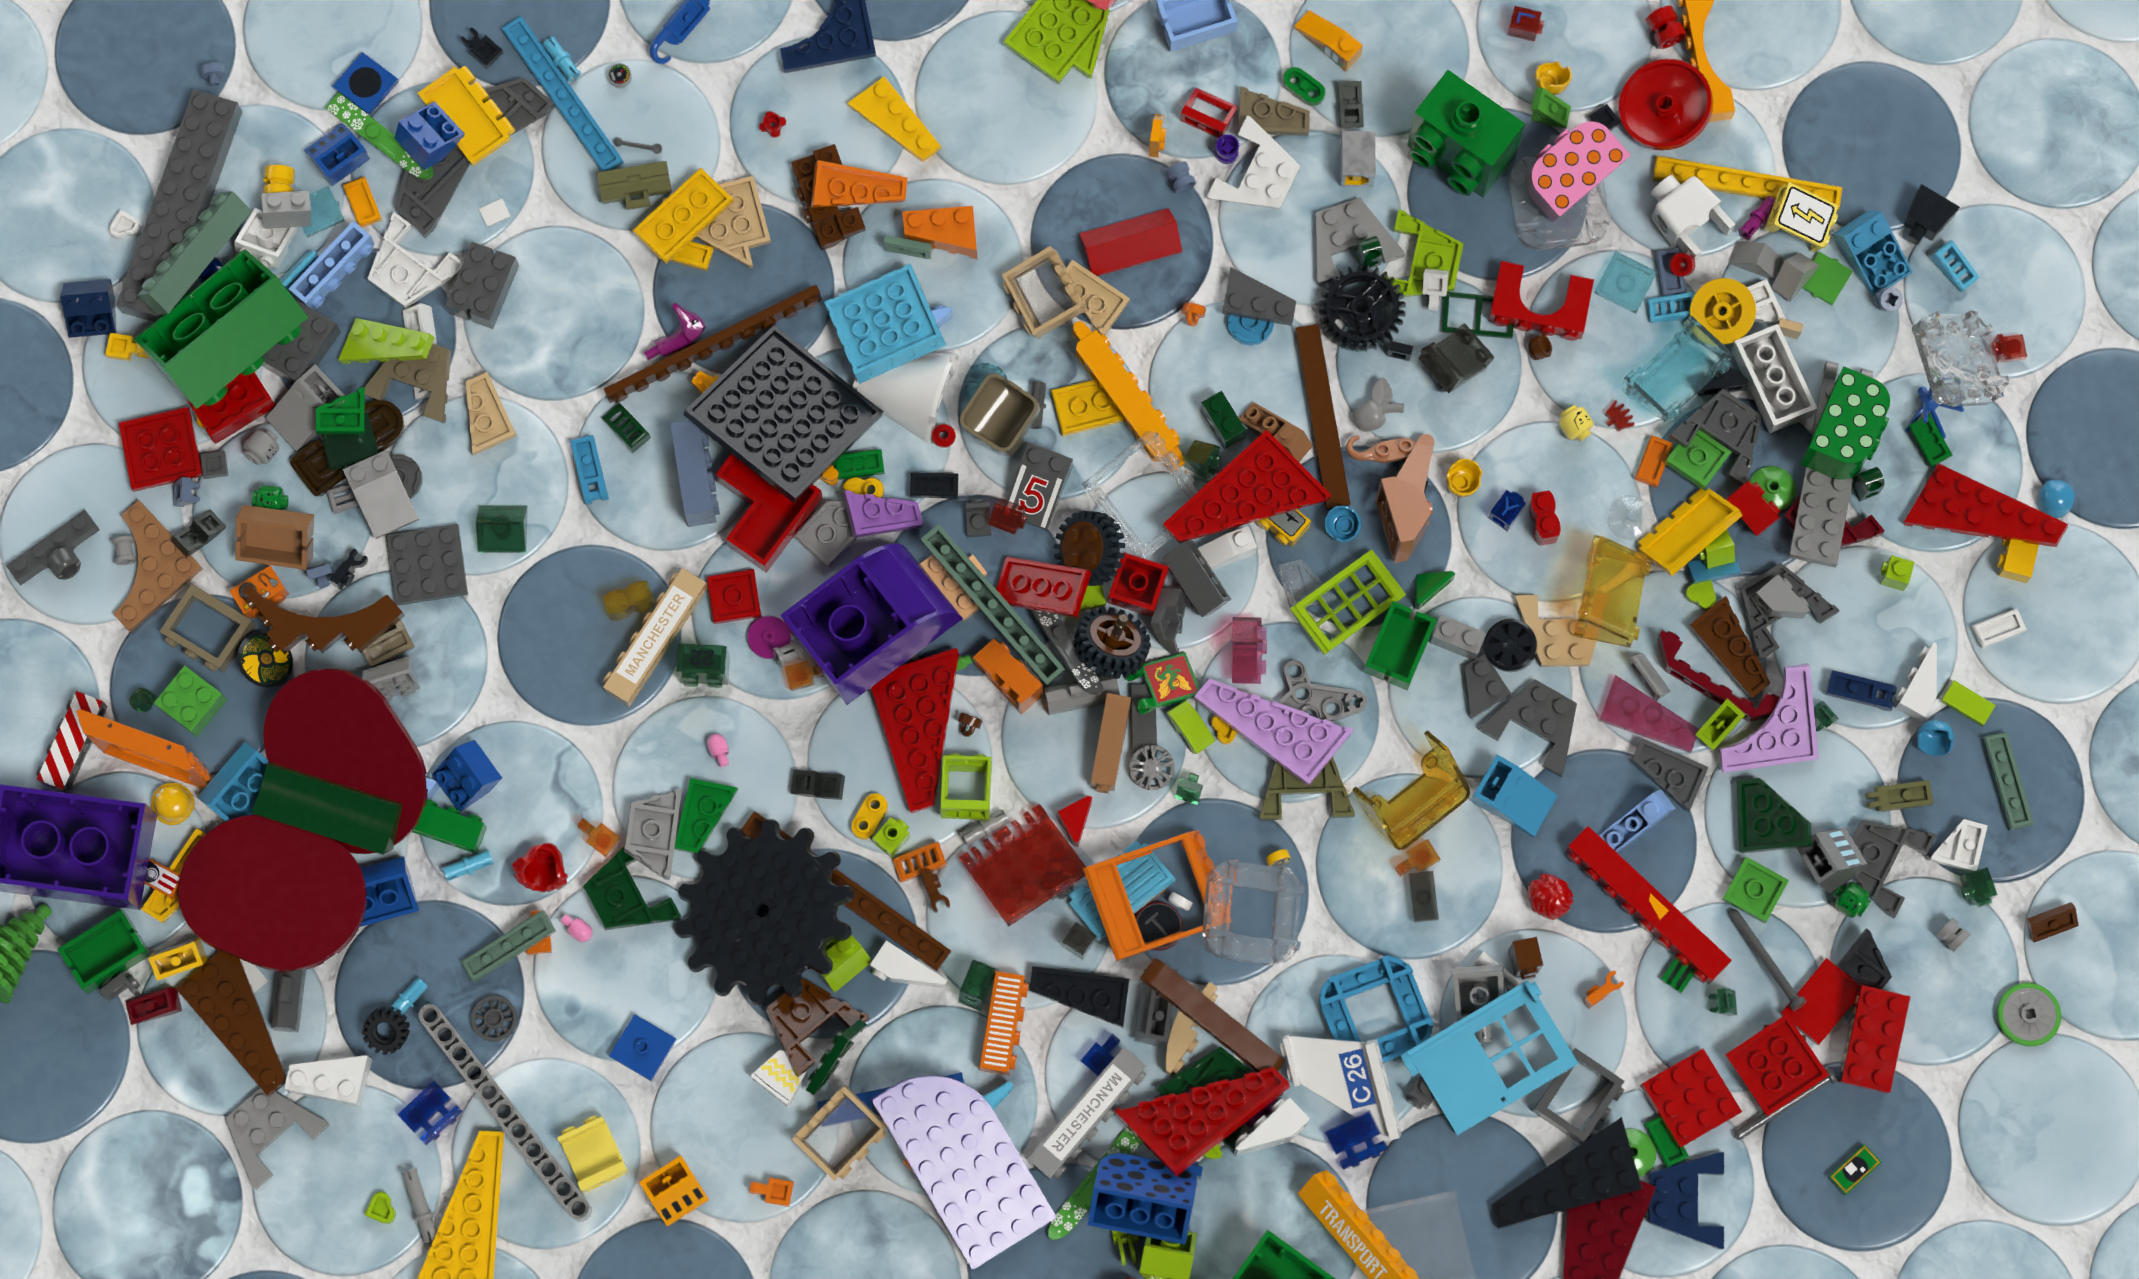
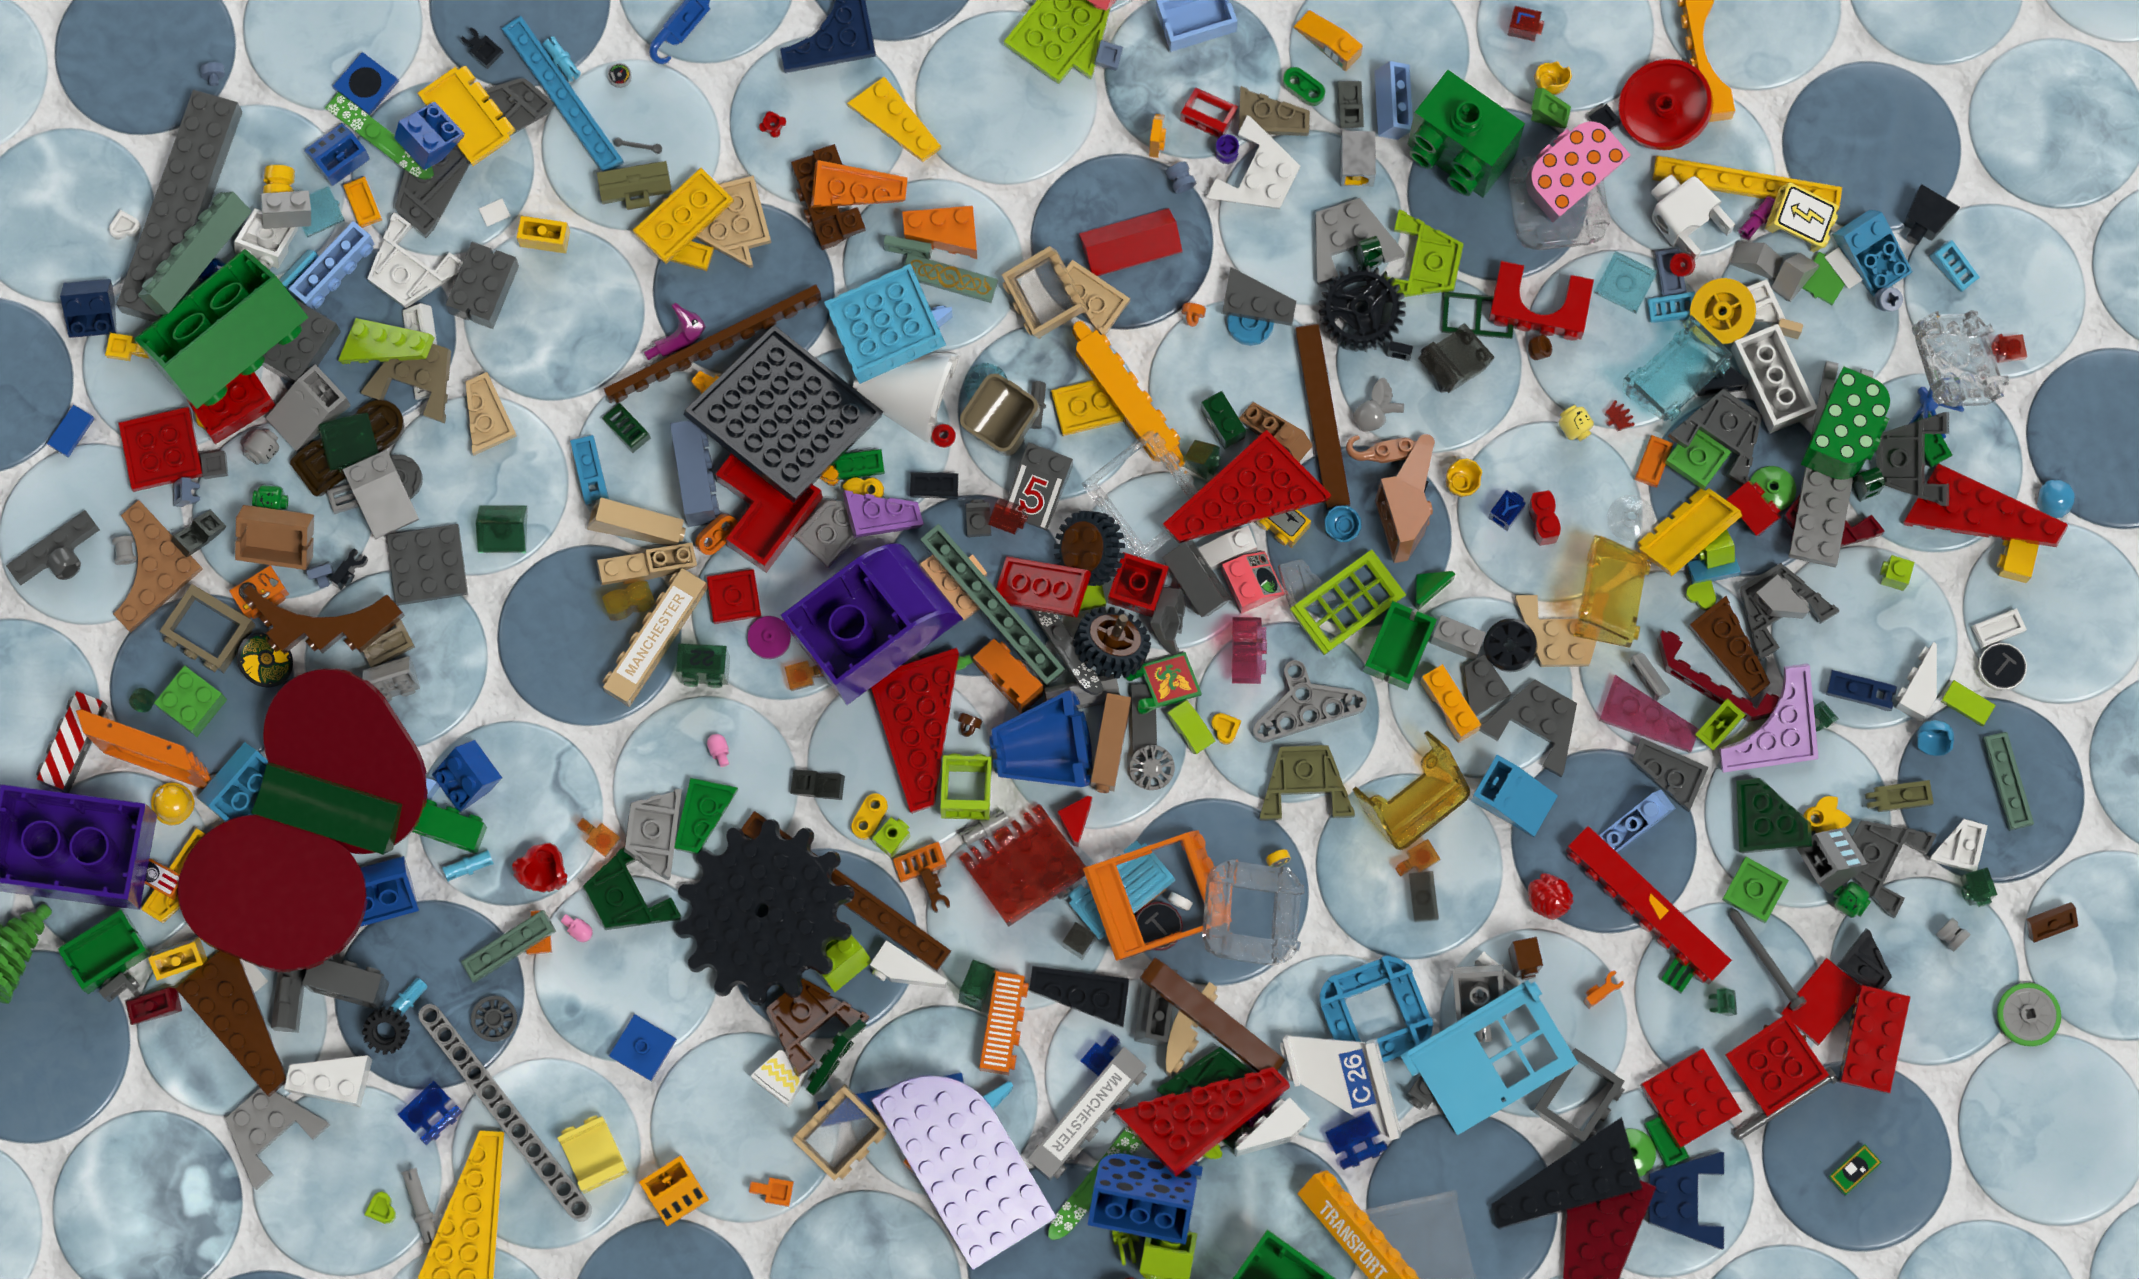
(70, 431): none -> blue tile
(343, 415): green wing -> none
(348, 983): none -> dark grey brick
(543, 234): none -> yellow brick
(635, 523): none -> tan slope
(646, 565): none -> tan slope
(716, 534): none -> orange plate
(792, 652): light grey bush -> none
(953, 278): none -> sand green tile
(1045, 744): none -> blue cone
(1108, 55): none -> sand blue tile
(1189, 789): clear green tile -> none
(1251, 580): none -> coral slope
(1282, 732): lavender wing -> none
(1393, 100): none -> light blue brick
(1435, 285): white plate -> none
(1446, 694): none -> light orange arch
(1666, 28): red wheel -> none
(1828, 815): none -> yellow plate
(1843, 268): none -> white sticker
(1903, 458): none -> dark grey wing
(2002, 666): none -> black tile

